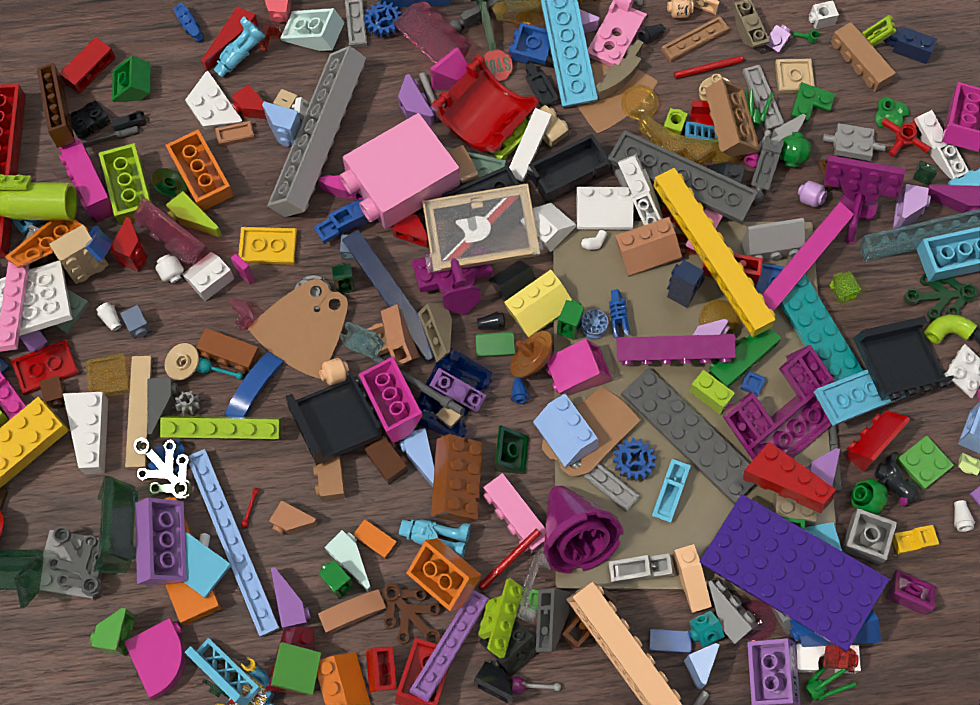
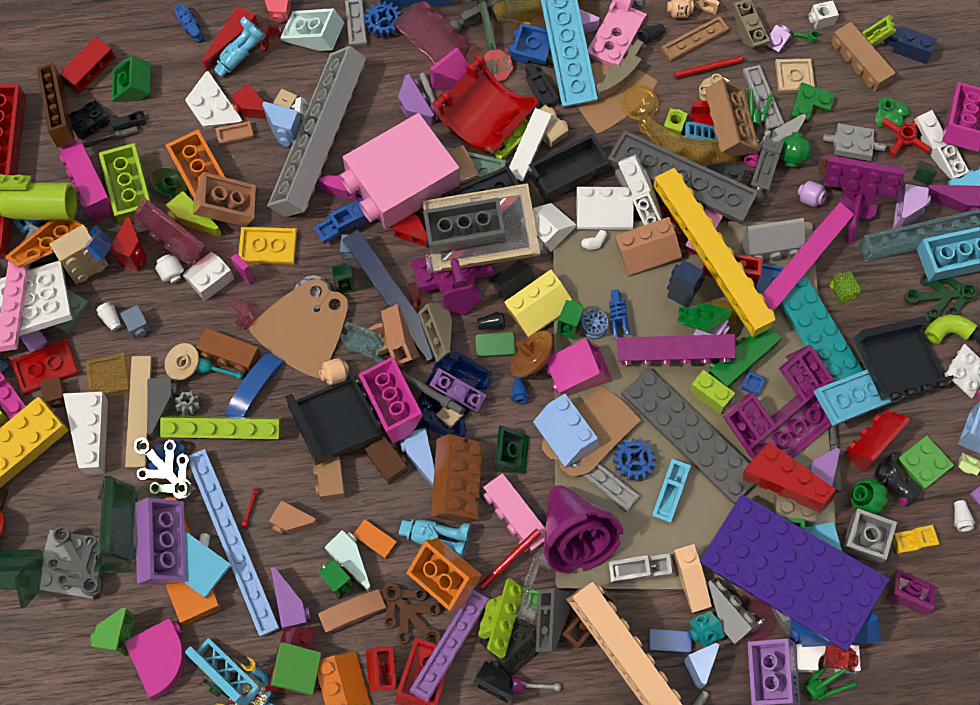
(224, 199): none -> nougat slope
(414, 294): none -> clear red tile
(464, 225): none -> dark grey brick
(703, 317): none -> green tile

